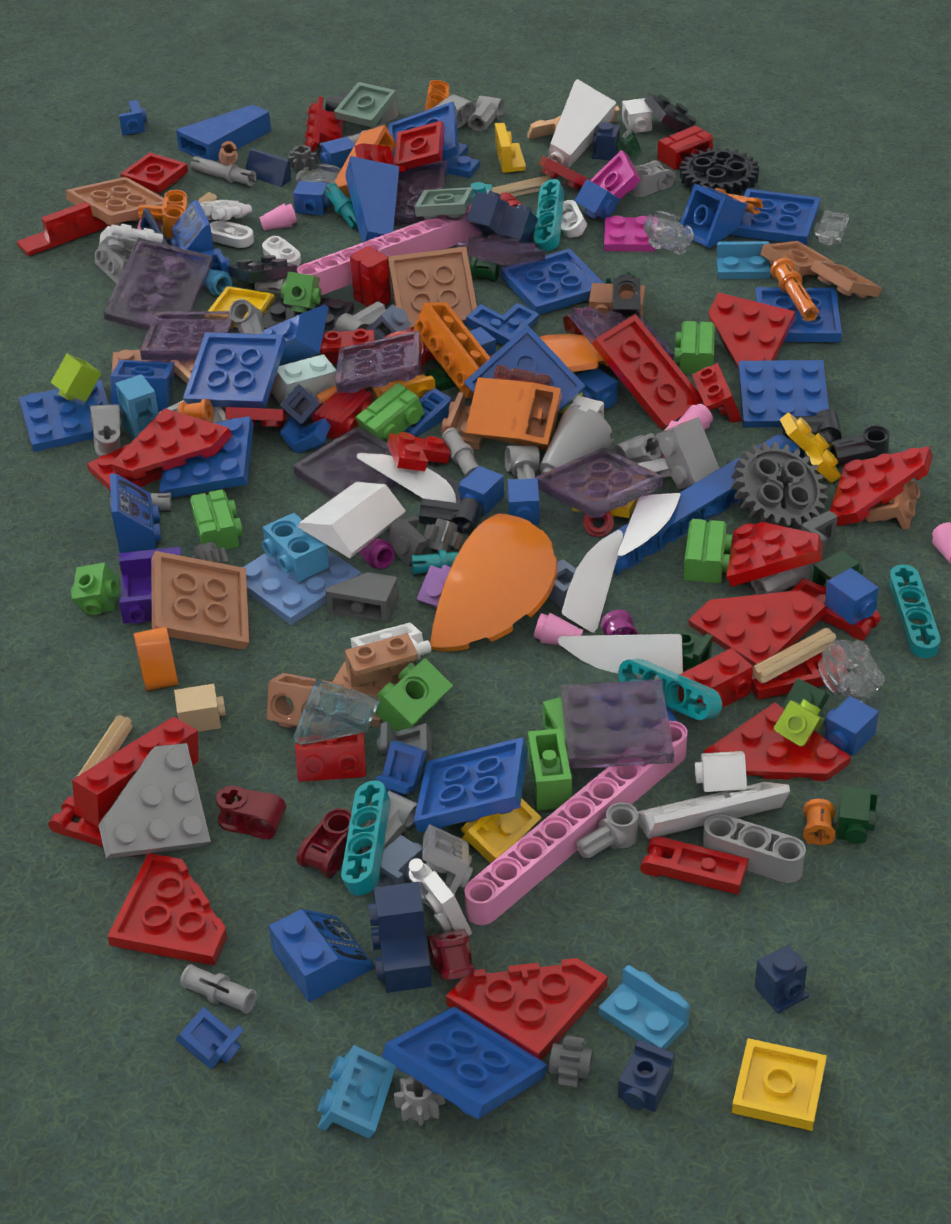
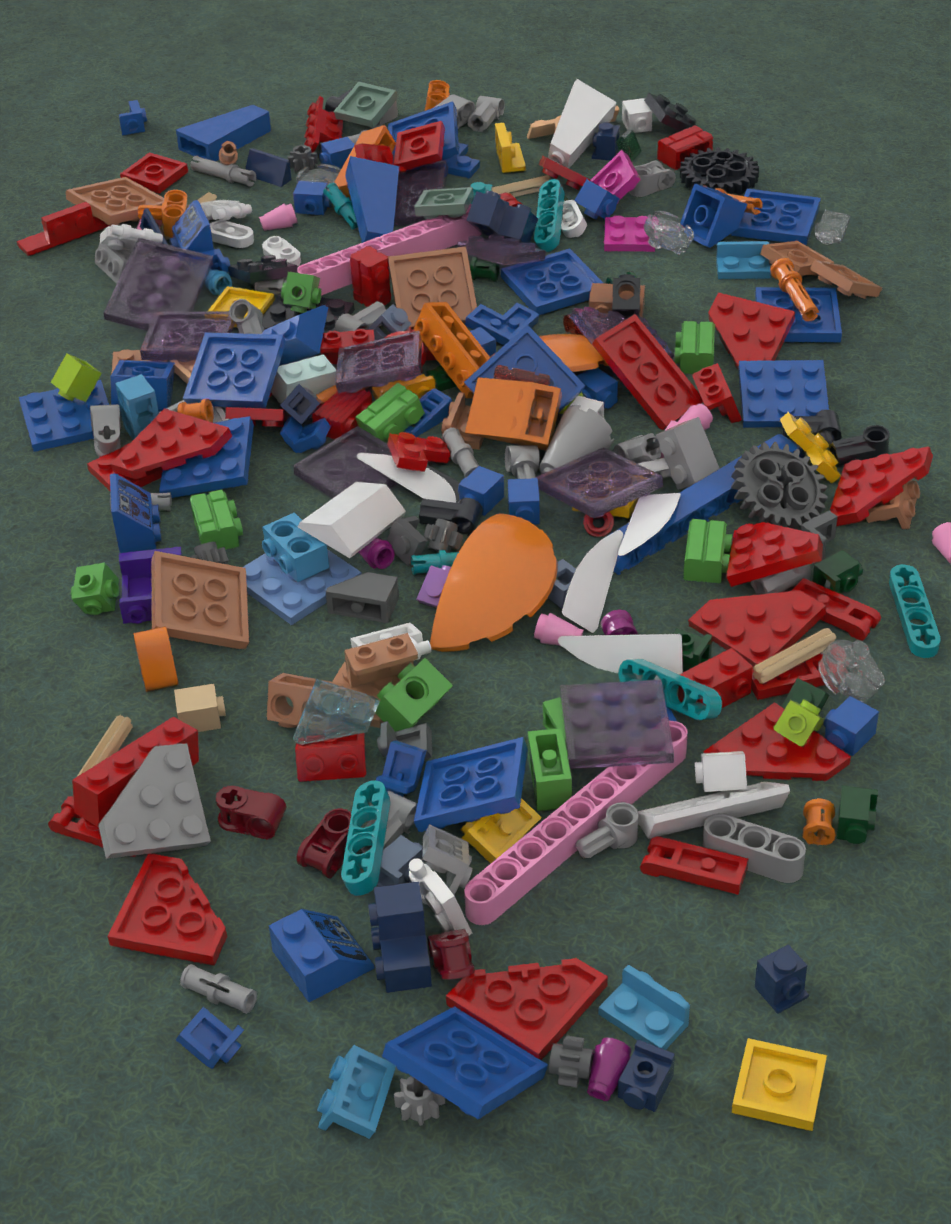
(607, 1067): none -> magenta cone
(851, 596): blue brick -> none

